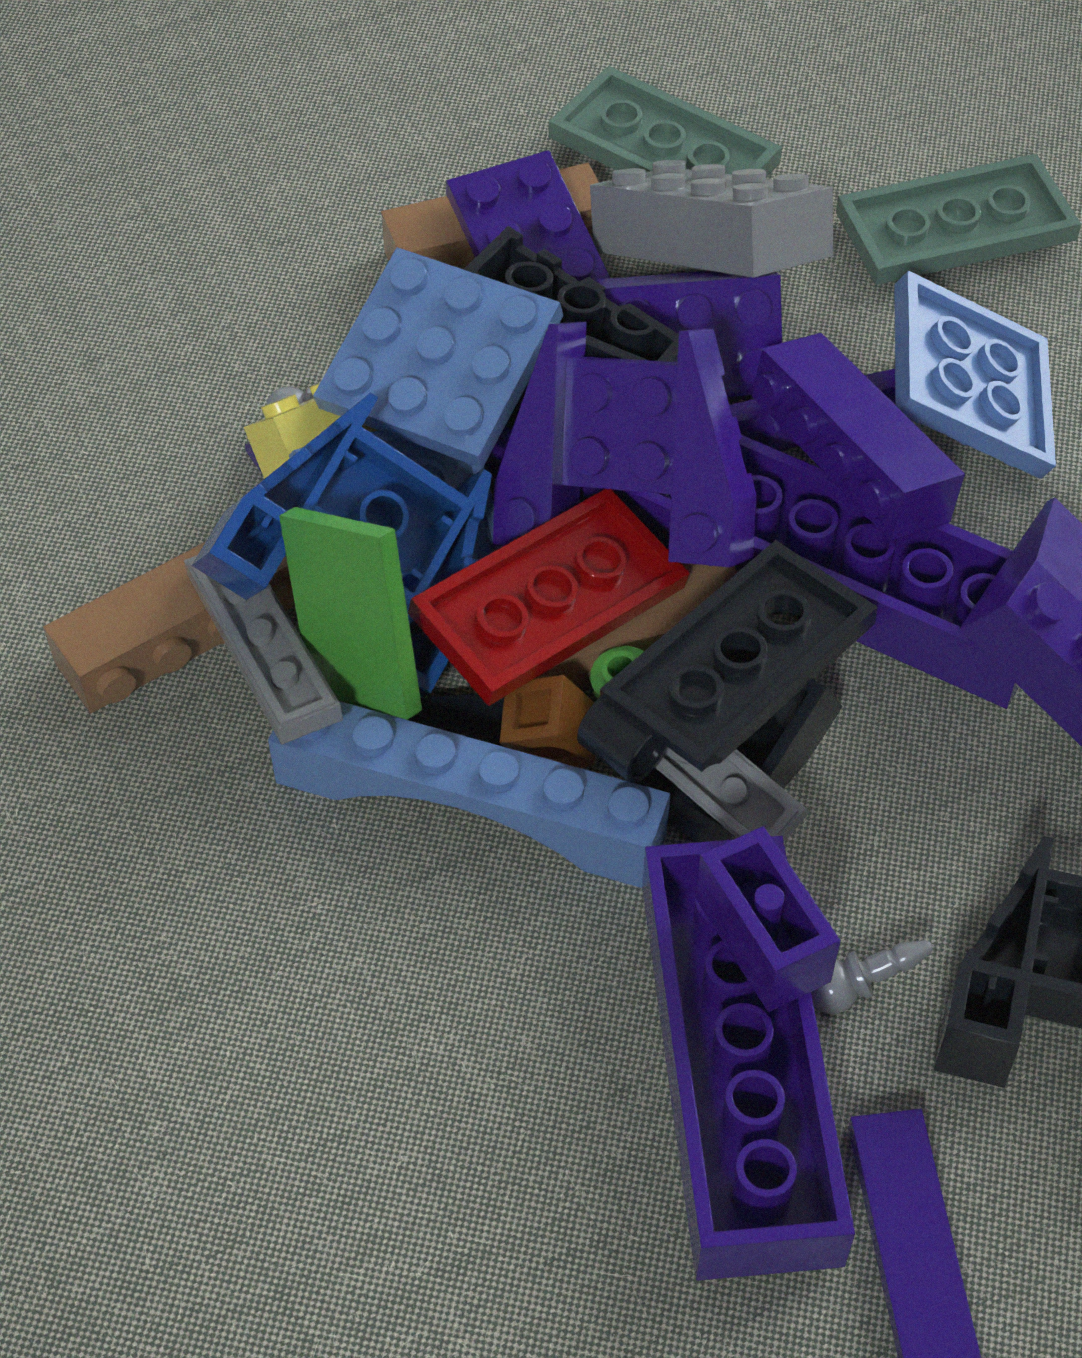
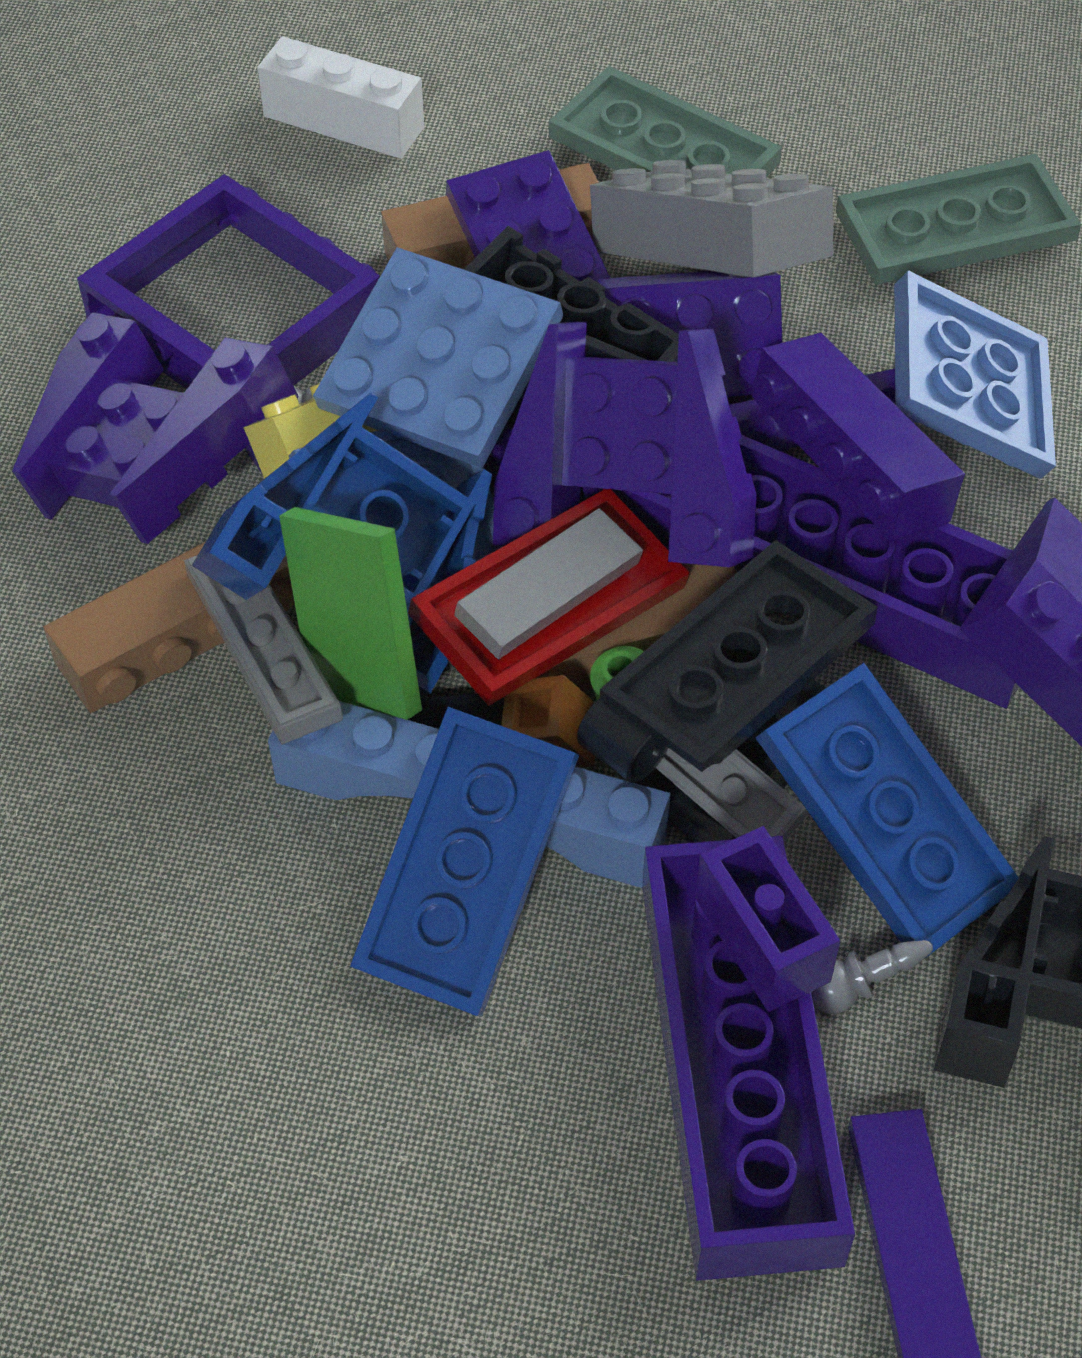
(137, 445): none -> dark purple wedge
(302, 348): none -> dark purple window
(341, 97): none -> white brick
(464, 861): none -> blue plate
(548, 583): none -> light grey tile
(889, 810): none -> blue plate

